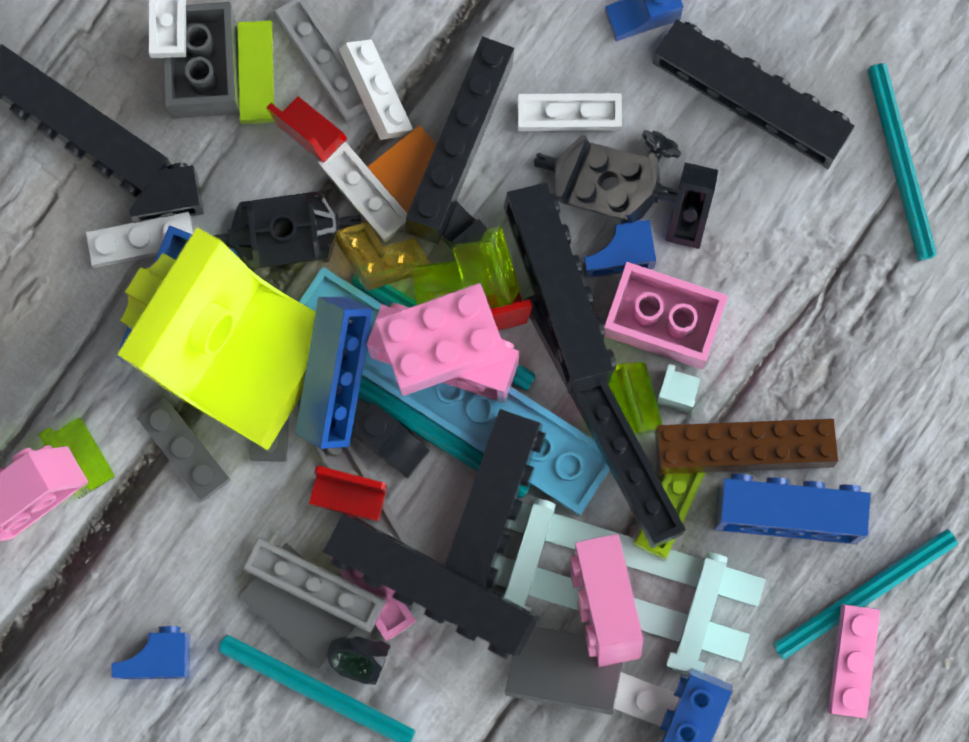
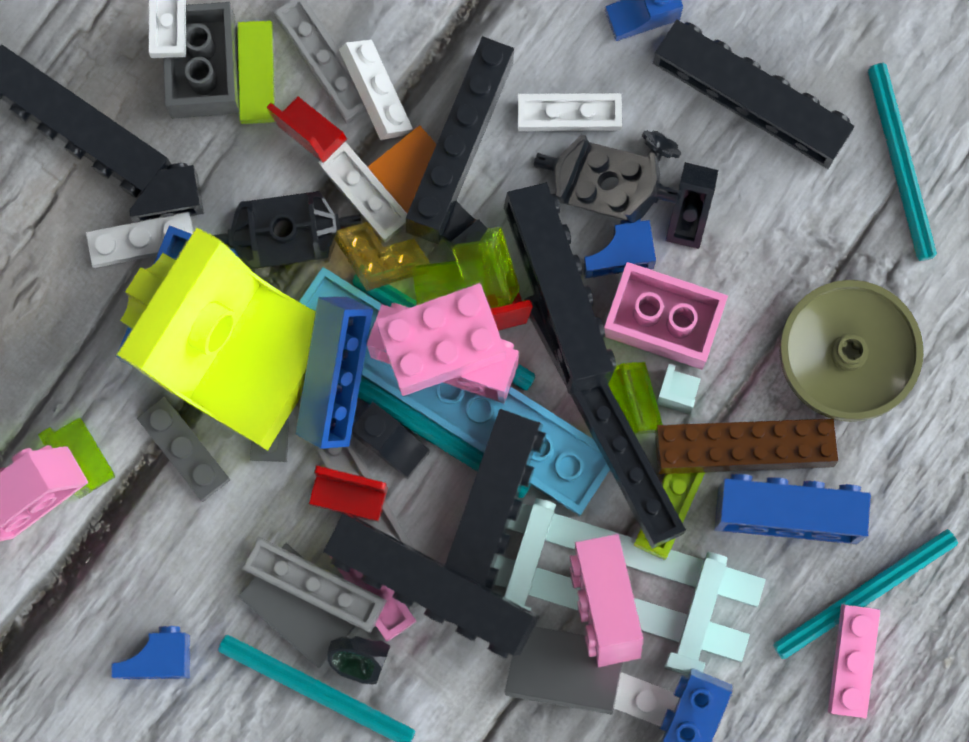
(851, 350): none -> olive dish

